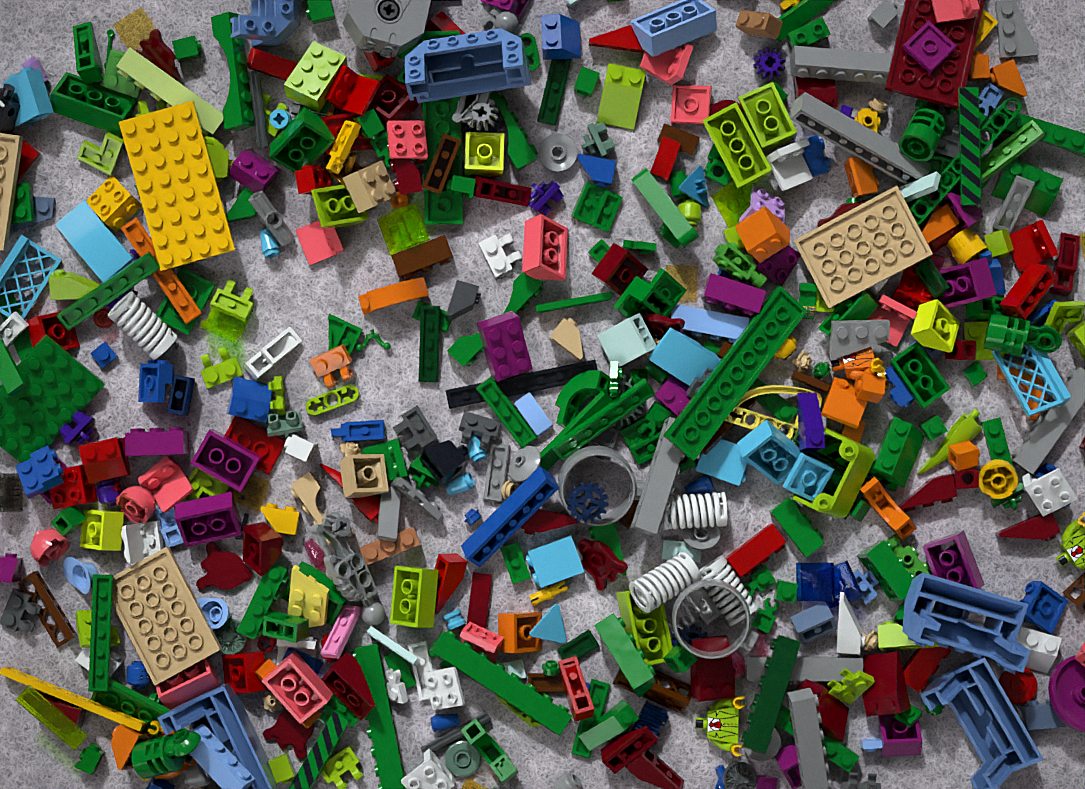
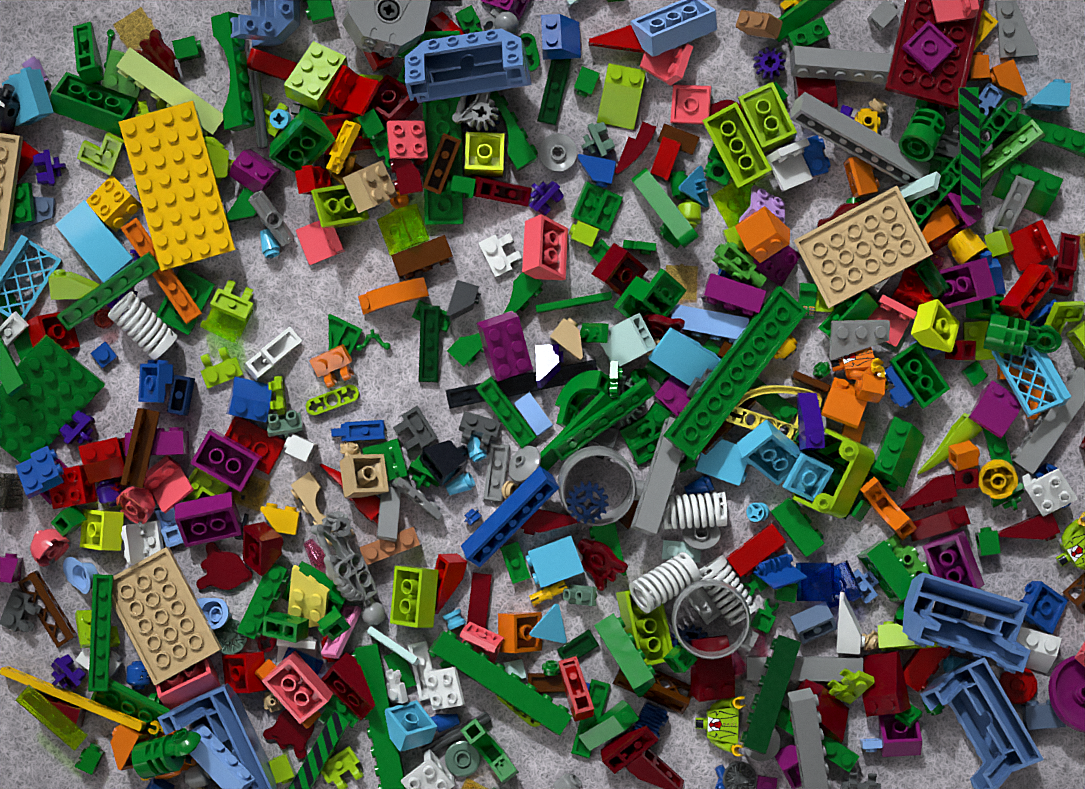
(48, 176): none -> dark purple hips
(64, 675): none -> dark purple hips
(140, 447): none -> reddish brown fence
(333, 624): none -> green brick
(409, 726): none -> medium azure slope
(468, 19): none -> green plate
(547, 362): none -> slope
(580, 595): none -> sand green hips
(583, 234): none -> lime brick
(594, 332): none -> green plate
(635, 147): none -> dark red slope
(753, 513): none -> medium azure wheel
(779, 572): none -> blue hinge
(803, 361): tan plant -> none
(932, 427): green brick -> none
(940, 522): none -> dark red slope
(952, 662): none -> medium azure cone
(987, 541): none -> green brick
(995, 409): none -> magenta slope
(1051, 98): none -> medium azure slope

